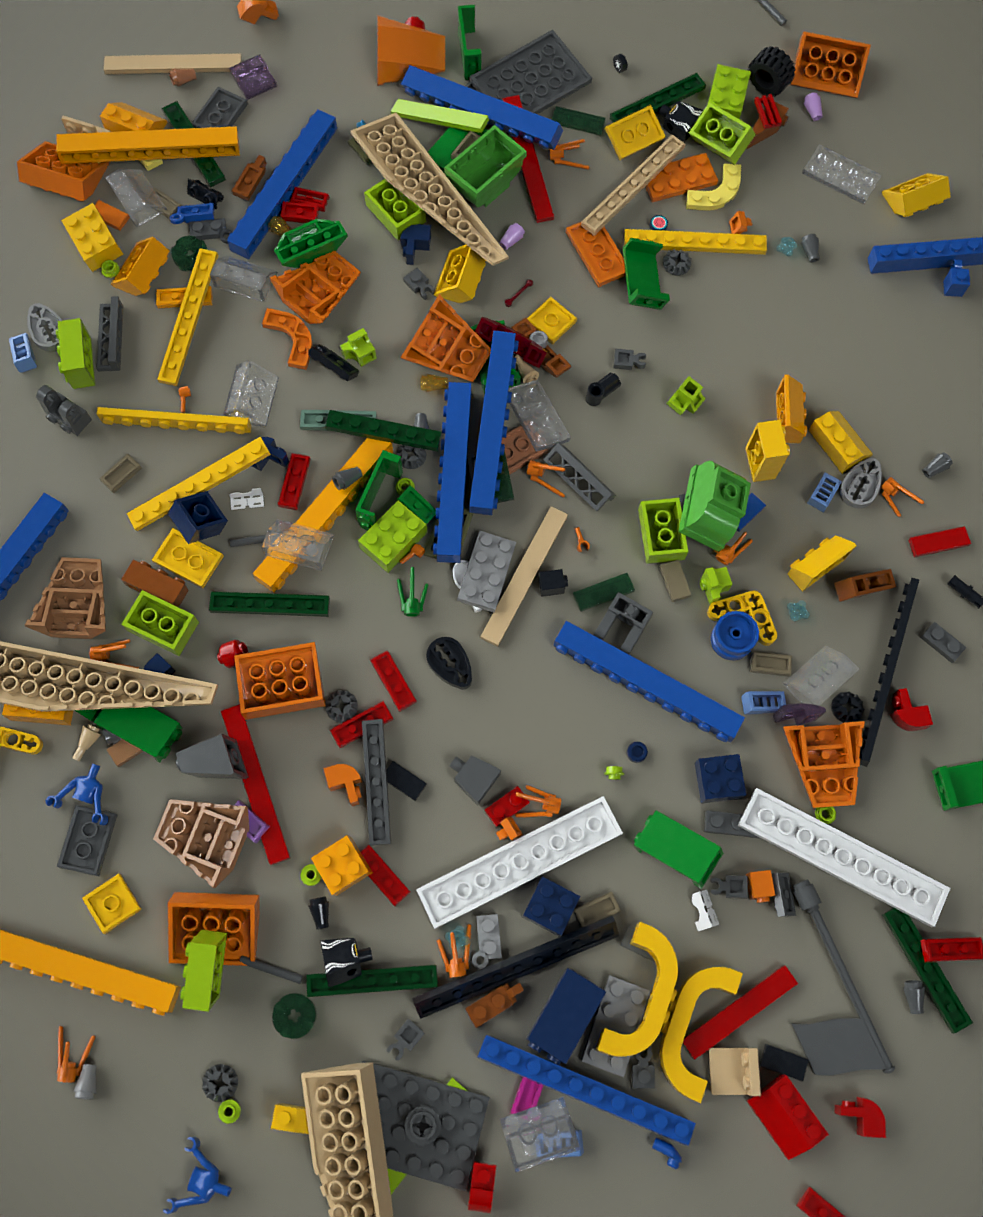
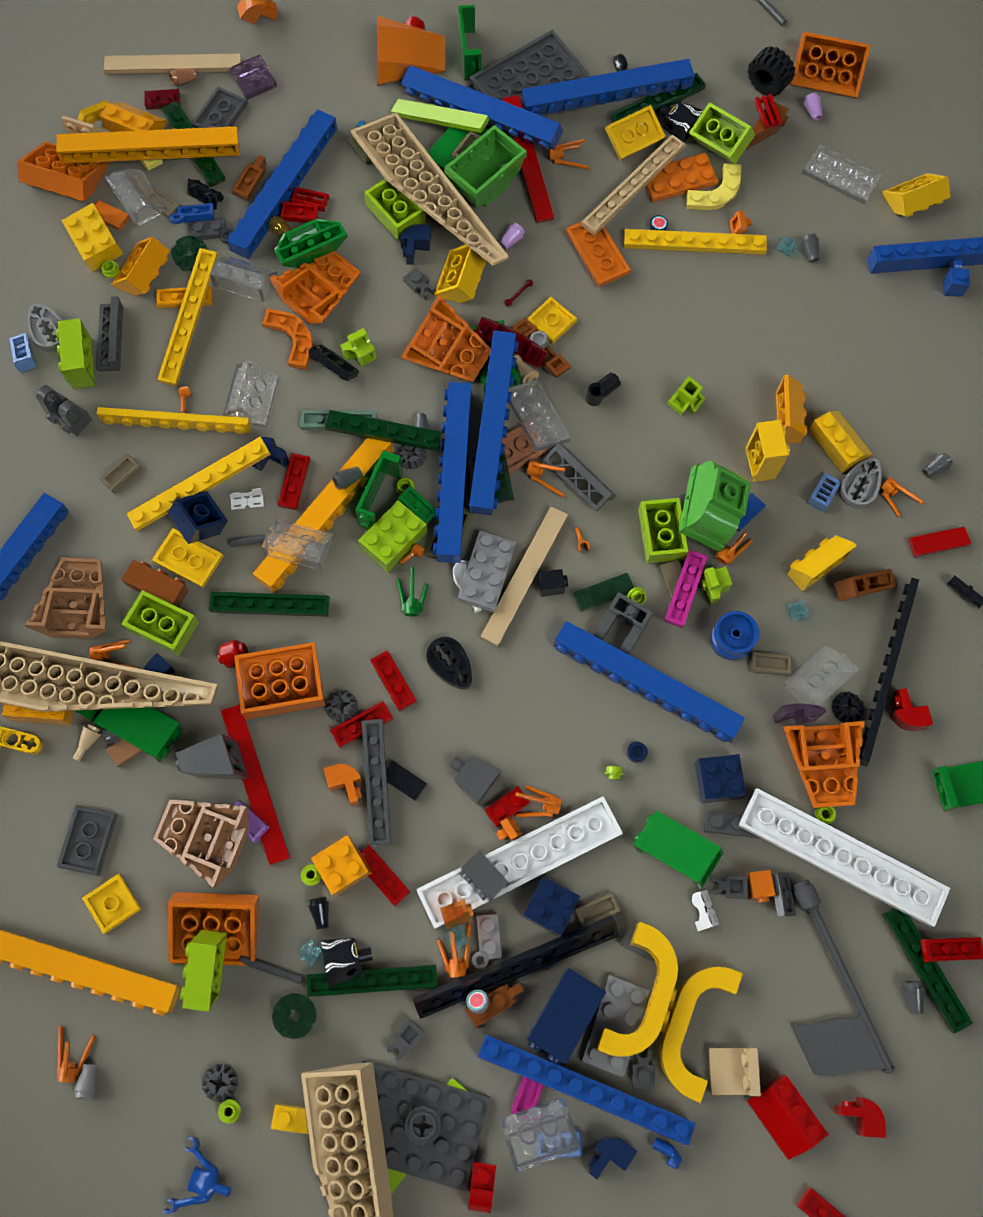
(87, 790): blue piece -> none
(92, 113): none -> yellow plate
(160, 98): none -> dark red plate
(310, 952): none -> clear light blue plate
(432, 382): clear yellow cone -> none
(456, 914): none -> clear orange brick
(477, 1001): none -> tile
(484, 876): none -> dark grey brick
(579, 120): clear green tile -> none
(608, 87): none -> blue brick
(611, 1149): none -> dark blue brick
(625, 359): dark grey plate -> none
(641, 598): none -> lime plate
(643, 274): green panel -> none
(681, 268): dark grey gear -> none
(685, 588): none -> dark pink plate
(729, 89): lime brick -> none
(739, 1012): red tile -> none
(747, 607): yellow beam -> none
(751, 703): medium blue slope -> none
(784, 1062): black tile -> none
(943, 642): dark grey plate -> none

